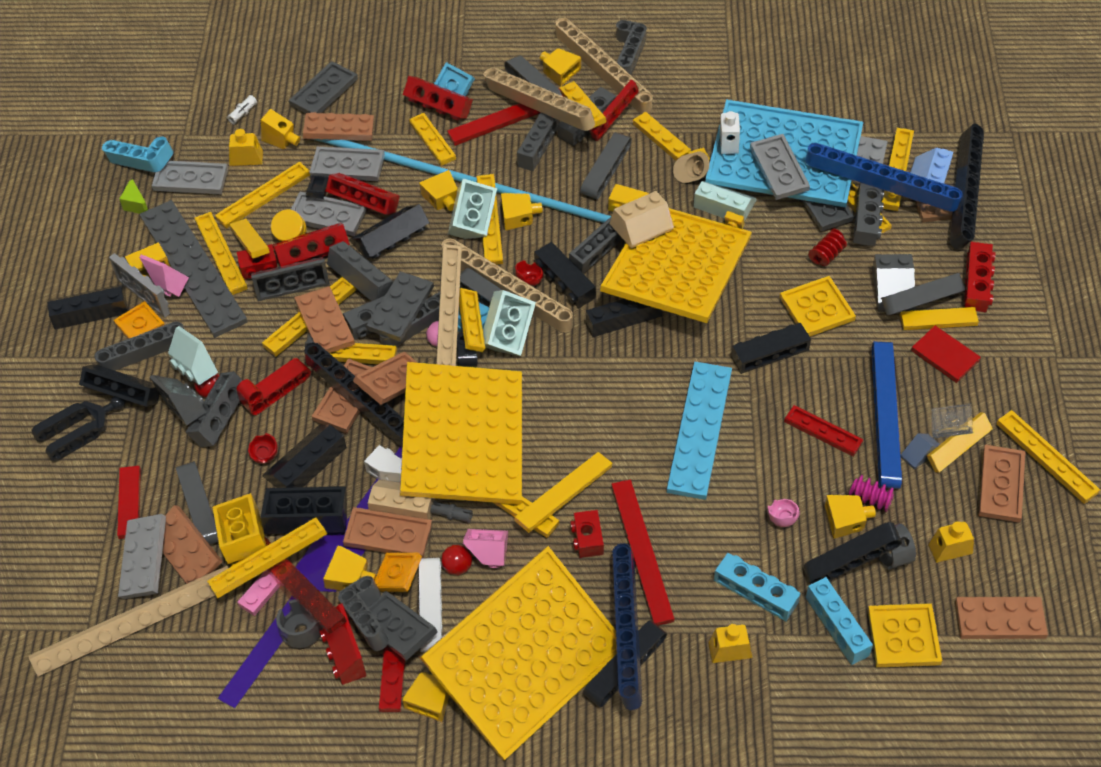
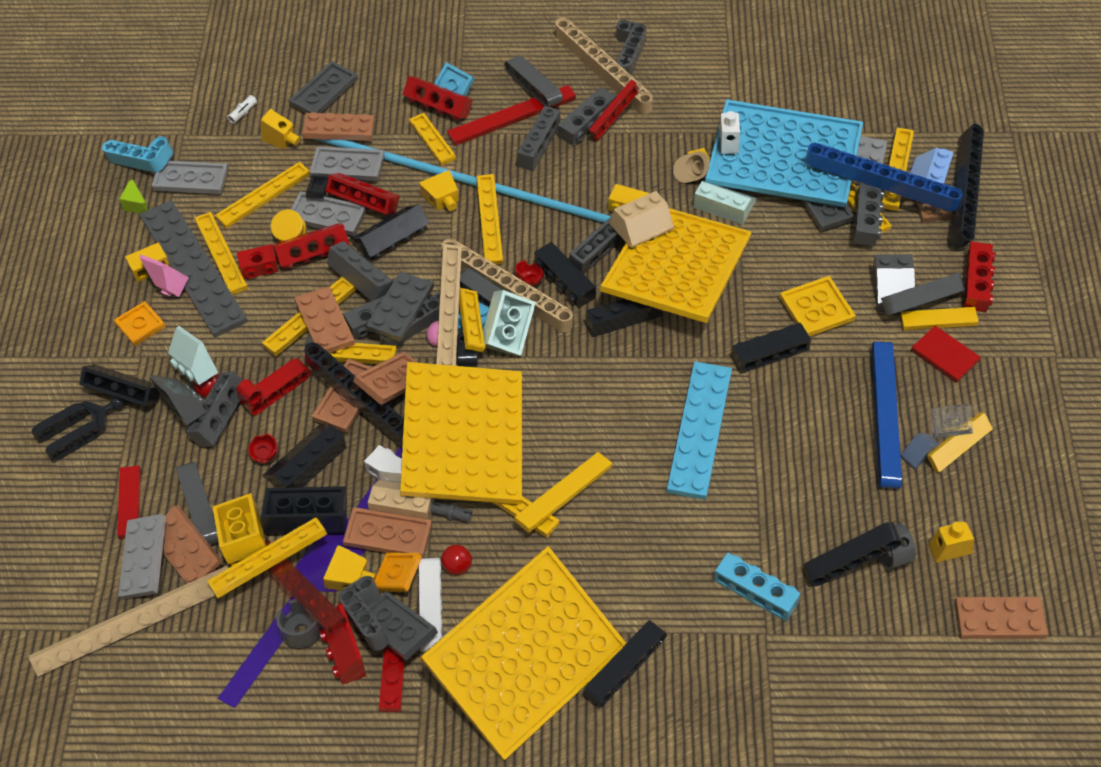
(87, 306): black slope -> none
(137, 347): dark grey beam -> none
(140, 285): light grey plate -> none
(244, 149): yellow torso -> none
(249, 238): yellow tile -> none
(259, 593): bright pink plate -> none
(290, 279): dark grey slope -> none
(427, 697): yellow torso -> none
(472, 210): light aqua slope -> none
(487, 546): bright pink slope -> none
(518, 210): yellow torso -> none
(539, 99): tan beam -> none
(560, 65): yellow torso -> none
(574, 93): yellow plate -> none
(590, 544): red brick -> none
(606, 165): dark grey beam -> none
(627, 627): dark blue beam -> none
(642, 553): red tile -> none
(660, 136): yellow plate -> none
(730, 644): yellow torso -> none
(734, 220): yellow plate -> none
(779, 166): light grey plate -> none
(783, 512): bright pink hair -> none
(823, 430): red tile -> none
(828, 248): red piece -> none
(839, 621): medium azure brick -> none
(847, 514): yellow torso -> none
(872, 492): dark pink piece -> none
(904, 635): yellow plate -> none
(1002, 483): nougat plate -> none
(1048, 457): yellow plate -> none

